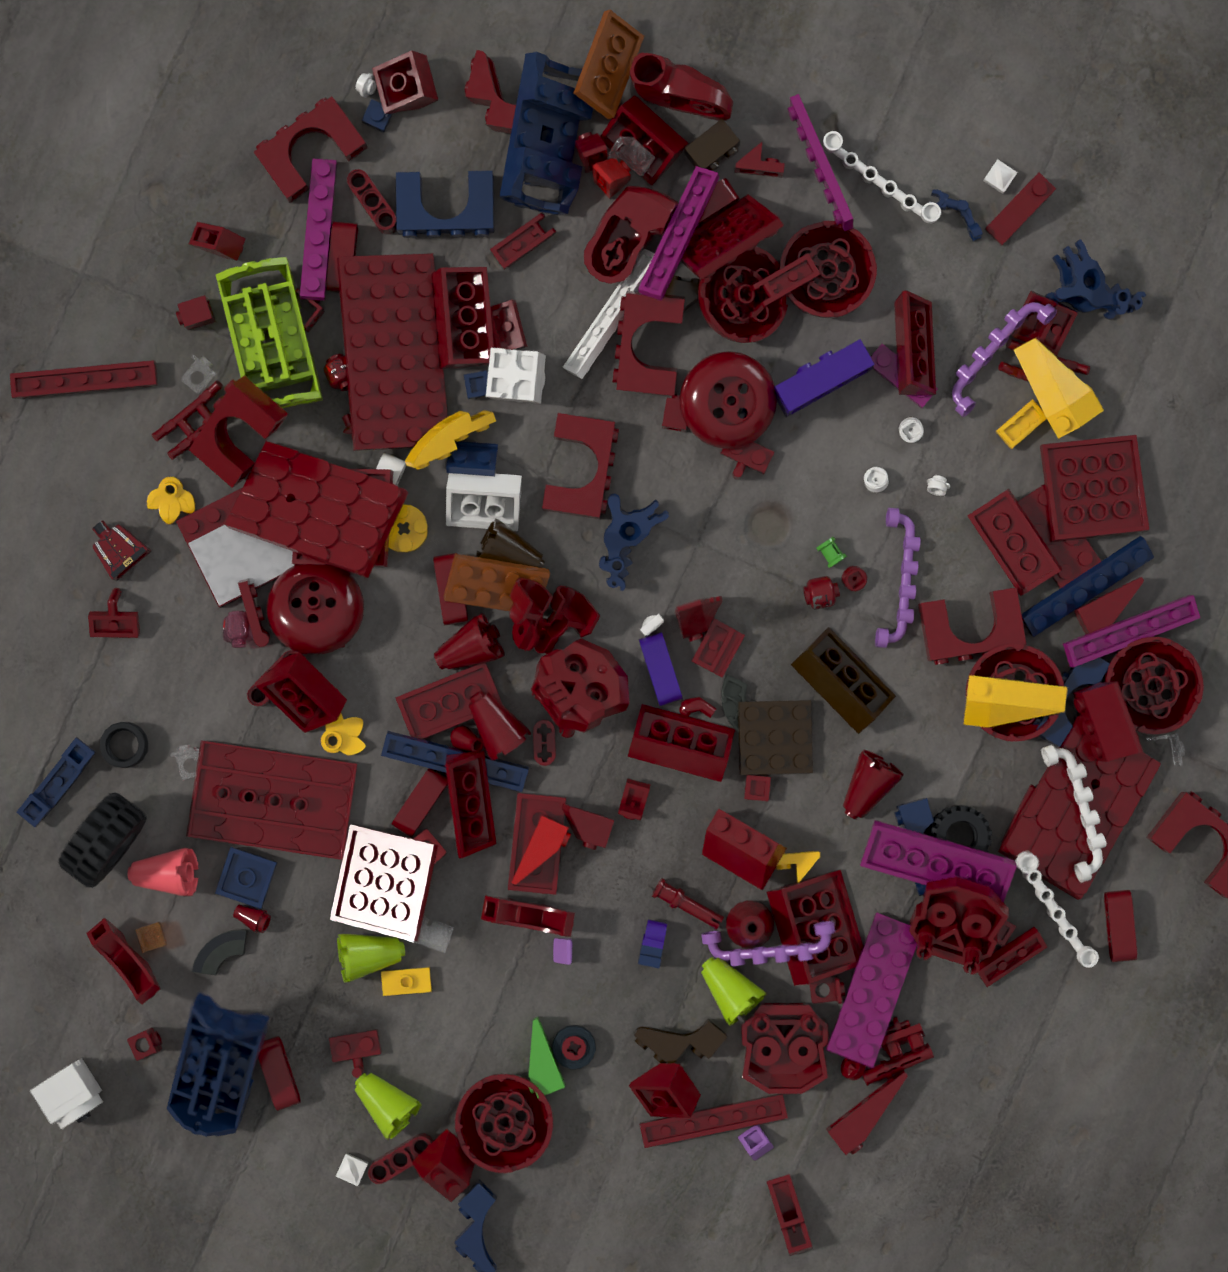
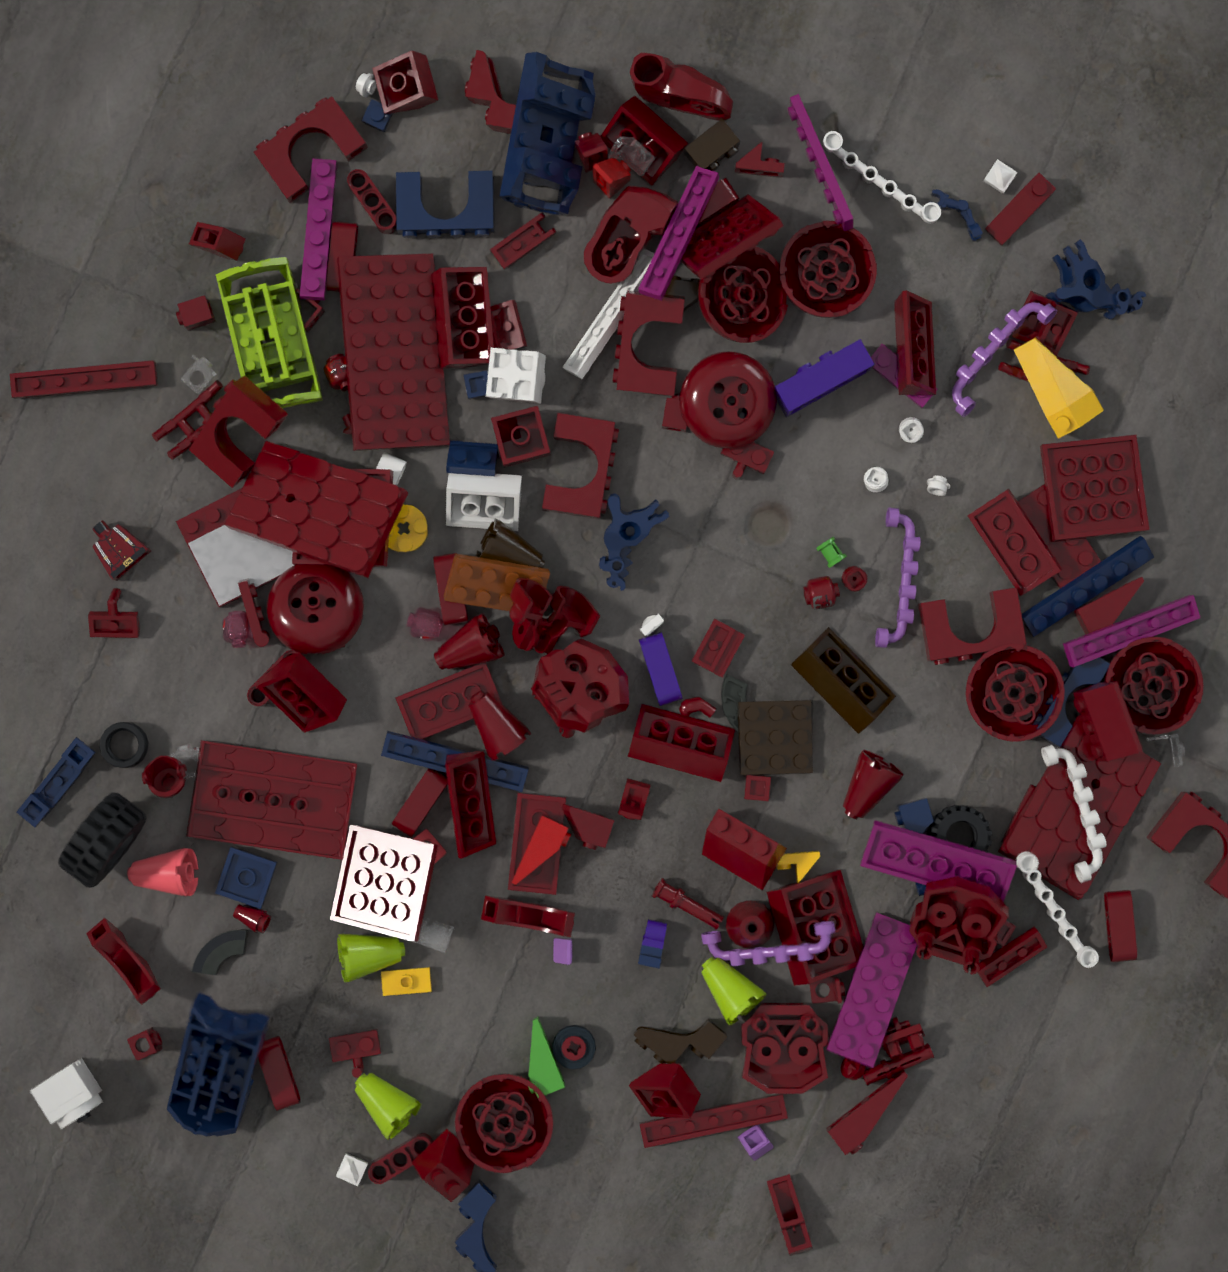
(151, 937): clear orange plate -> none
(165, 776): none -> dark red cap
(171, 503): yellow plate -> none
(347, 735): yellow plate -> none
(424, 624): none -> clear pink head
(440, 439): yellow slope -> none
(465, 739): dark red cone -> none
(520, 436): none -> dark red slope
(537, 742): dark red beam -> none
(608, 64): dark orange plate -> none
(697, 616): dark red wedge -> none
(787, 279): dark red hinge -> none
(1007, 701): yellow wedge -> none
(1021, 424): yellow plate -> none

